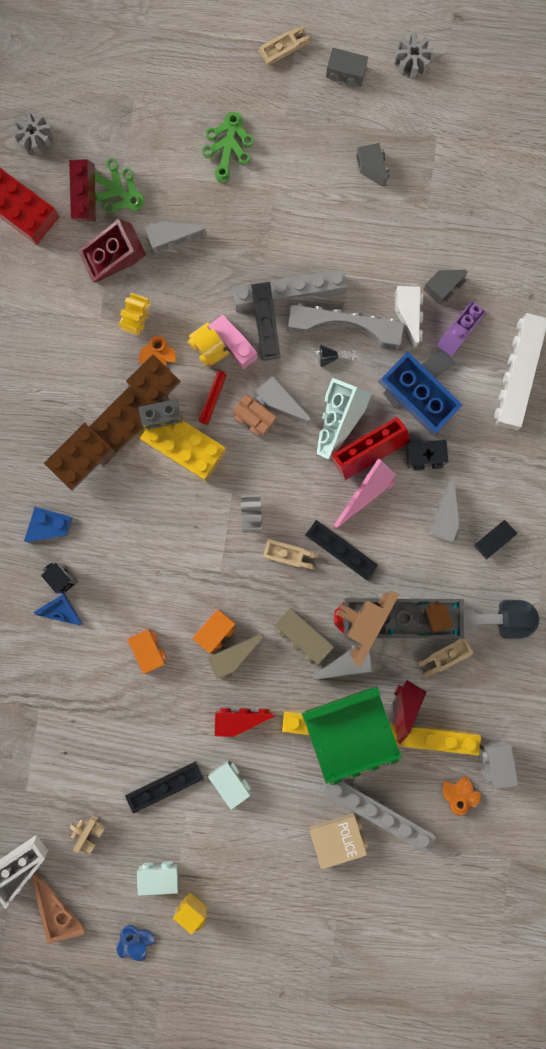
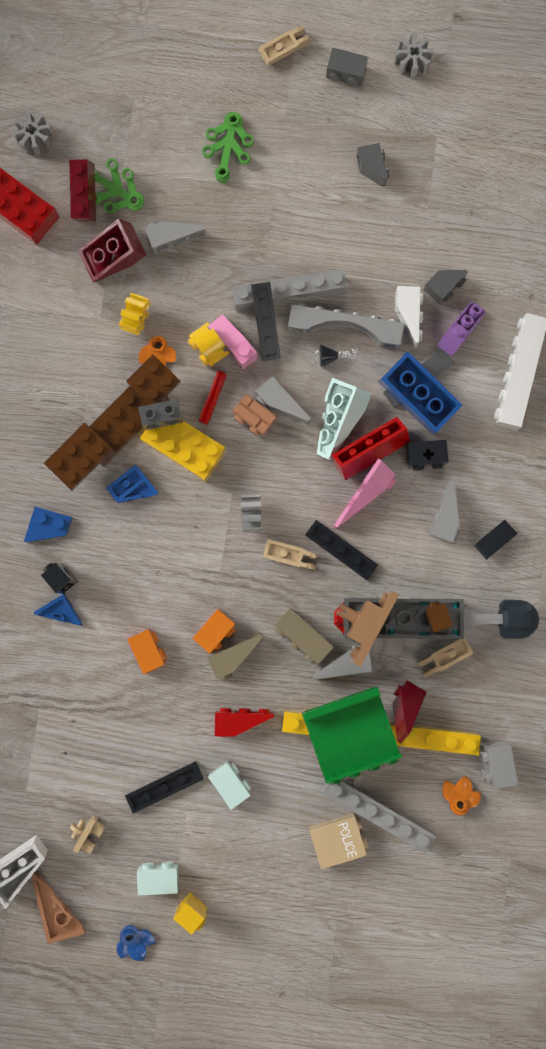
(131, 486): none -> blue wing

